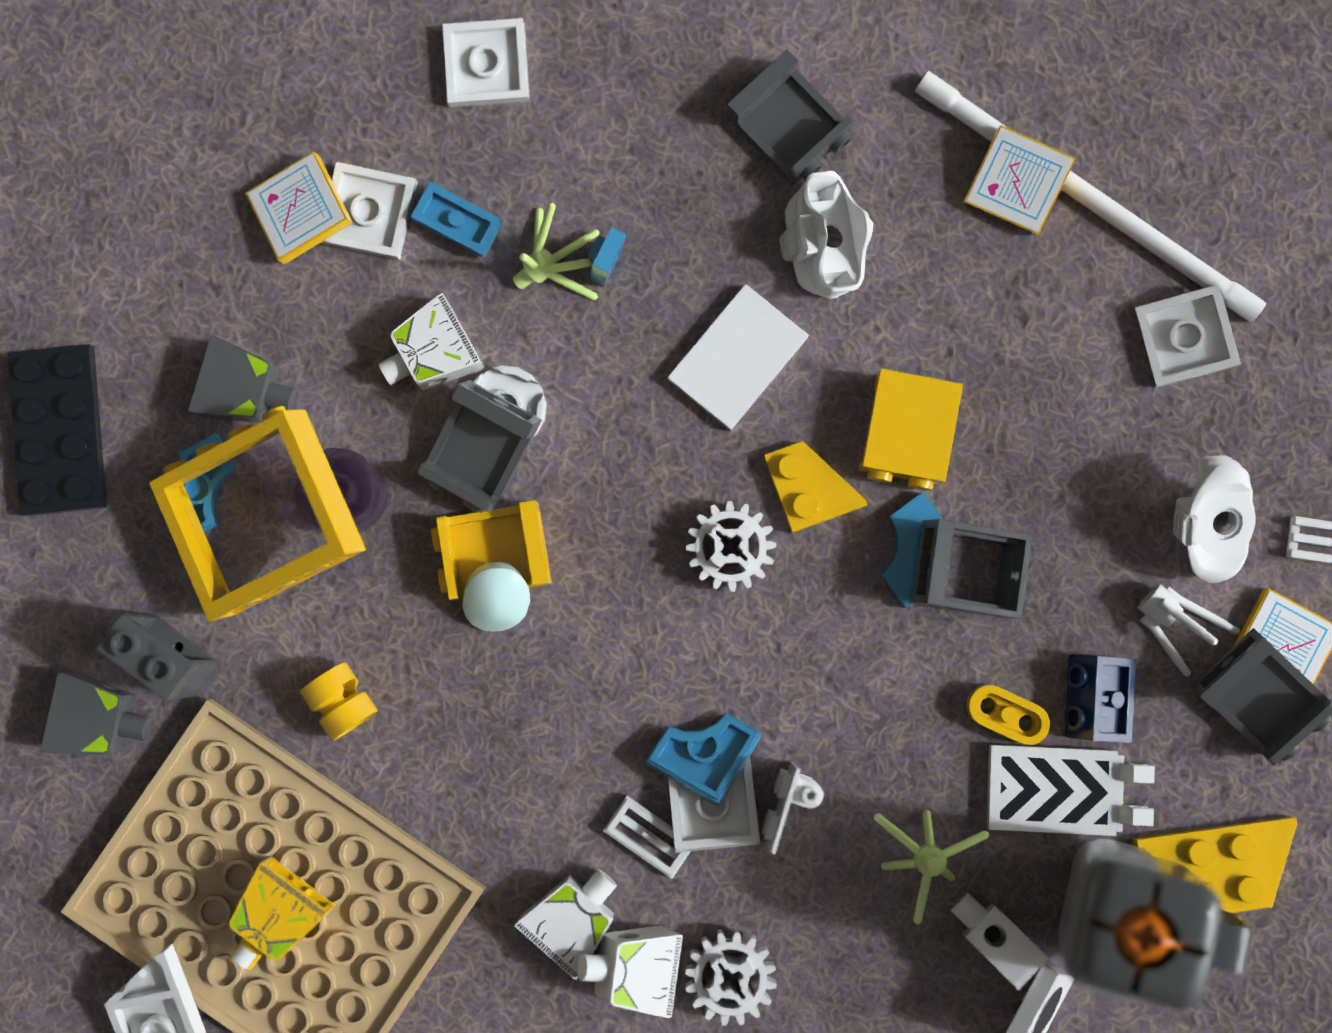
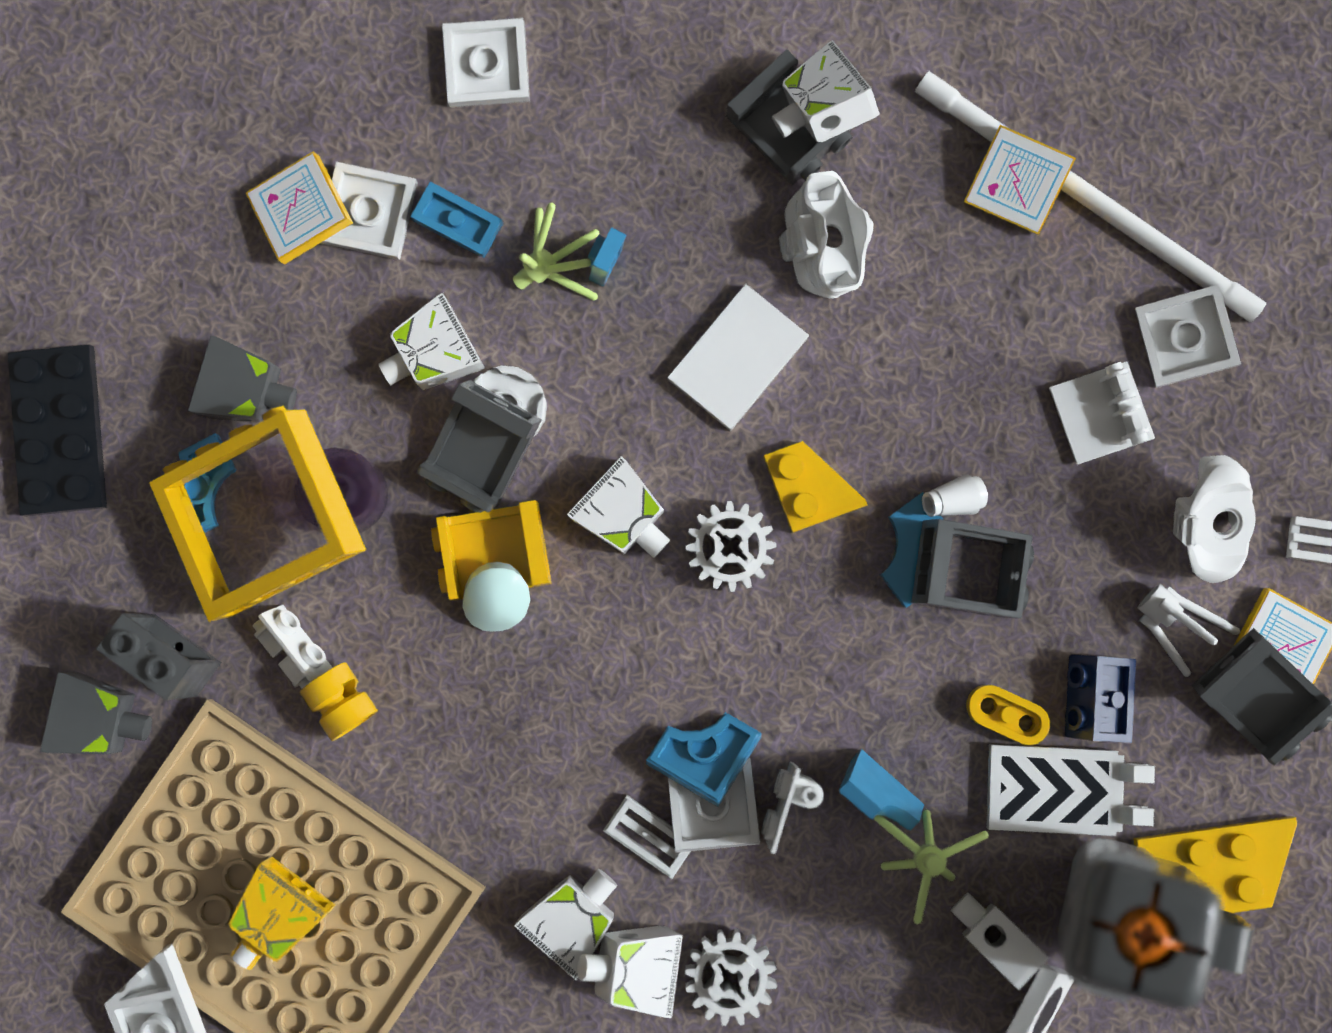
(281, 631): none -> white hinge
(621, 511): none -> white torso
(825, 96): none -> white torso
(879, 793): none -> dark azure tile
(911, 429): yellow panel -> none
(958, 497): none -> white cone
(1102, 412): none -> white hinge

